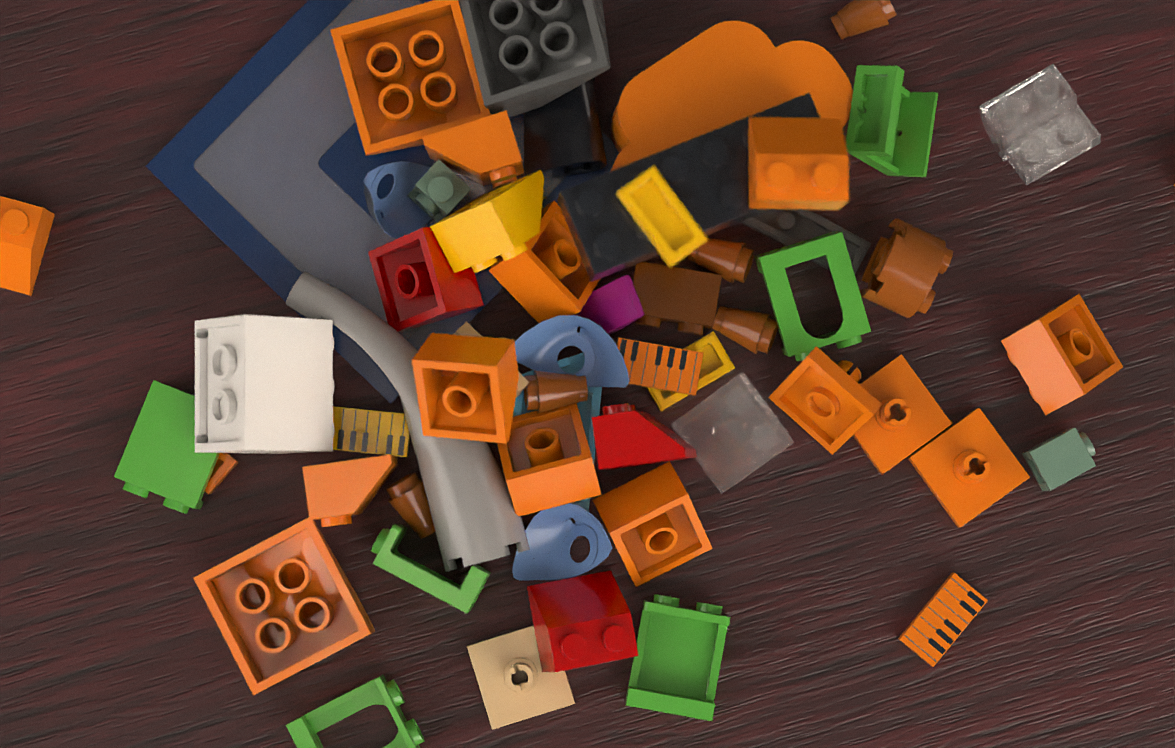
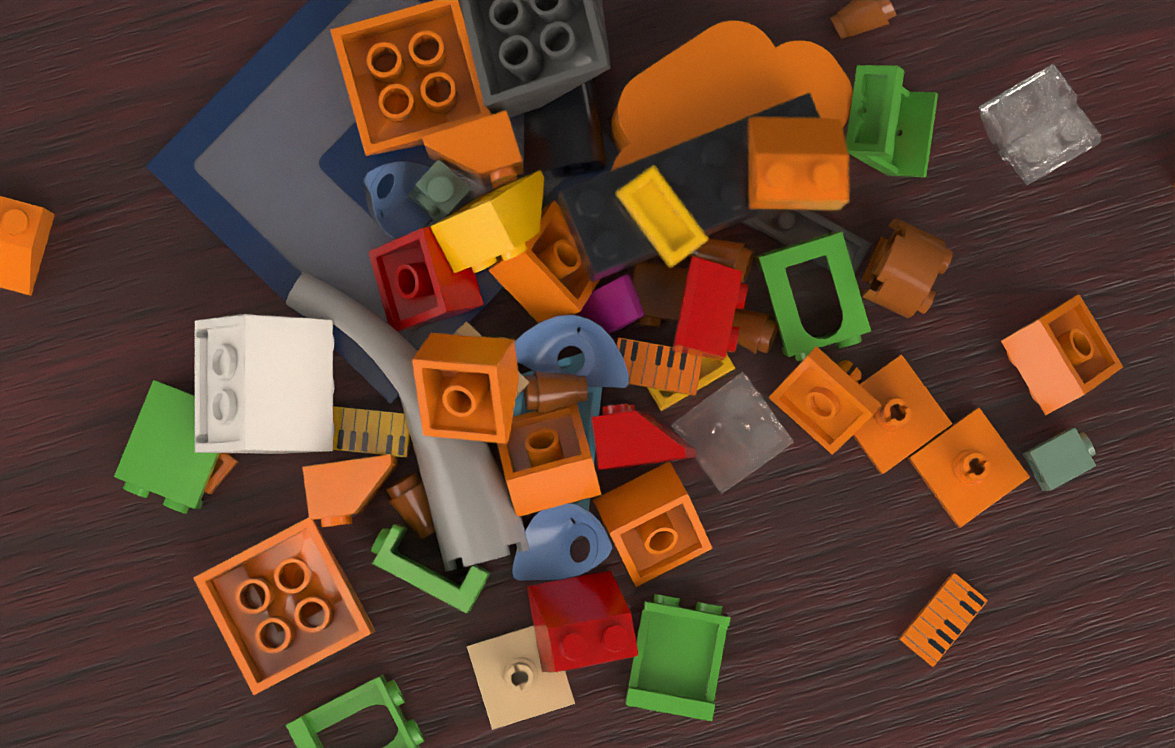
(709, 309): none -> red slope

